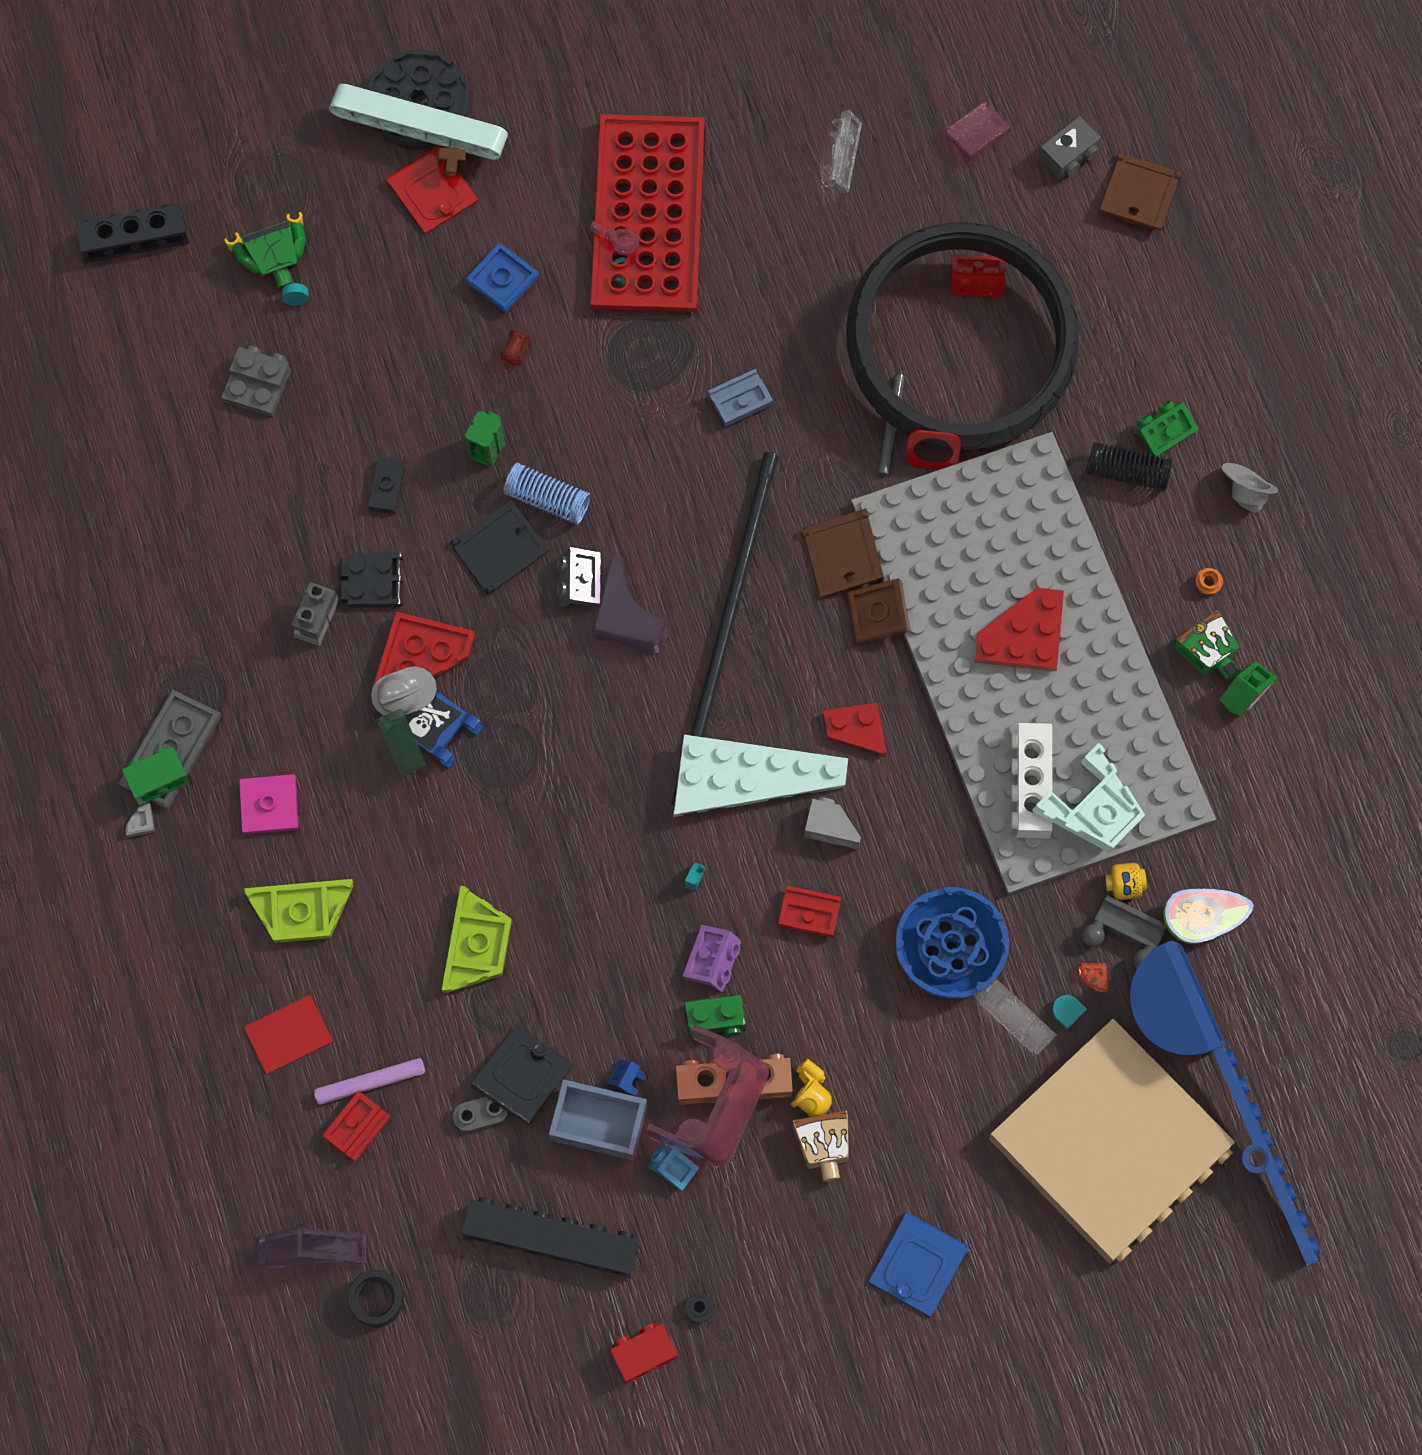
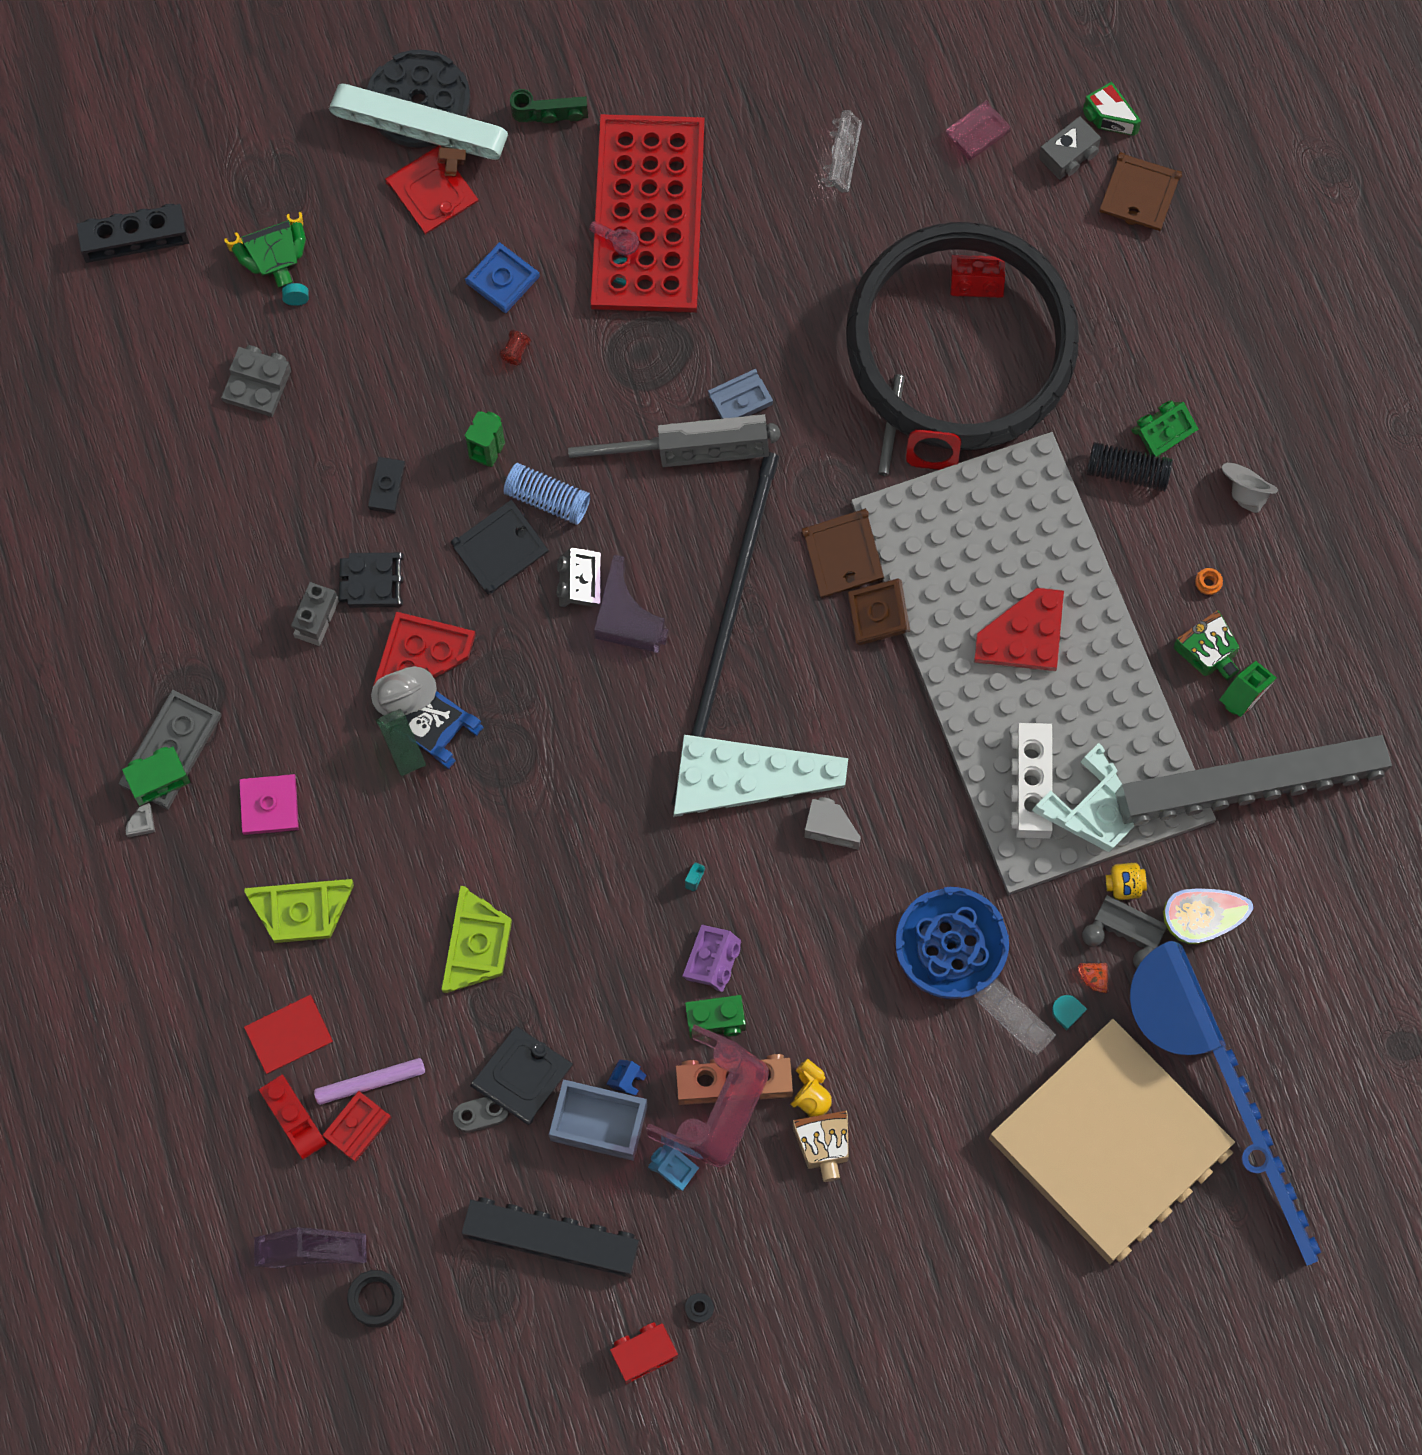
(292, 1117): none -> red plate
(547, 110): none -> dark green plate
(698, 441): none -> piece
(809, 911): red plate -> none
(856, 726): red wing -> none
(919, 1264): blue container -> none
(1111, 111): none -> slope
(1252, 780): none -> dark grey brick

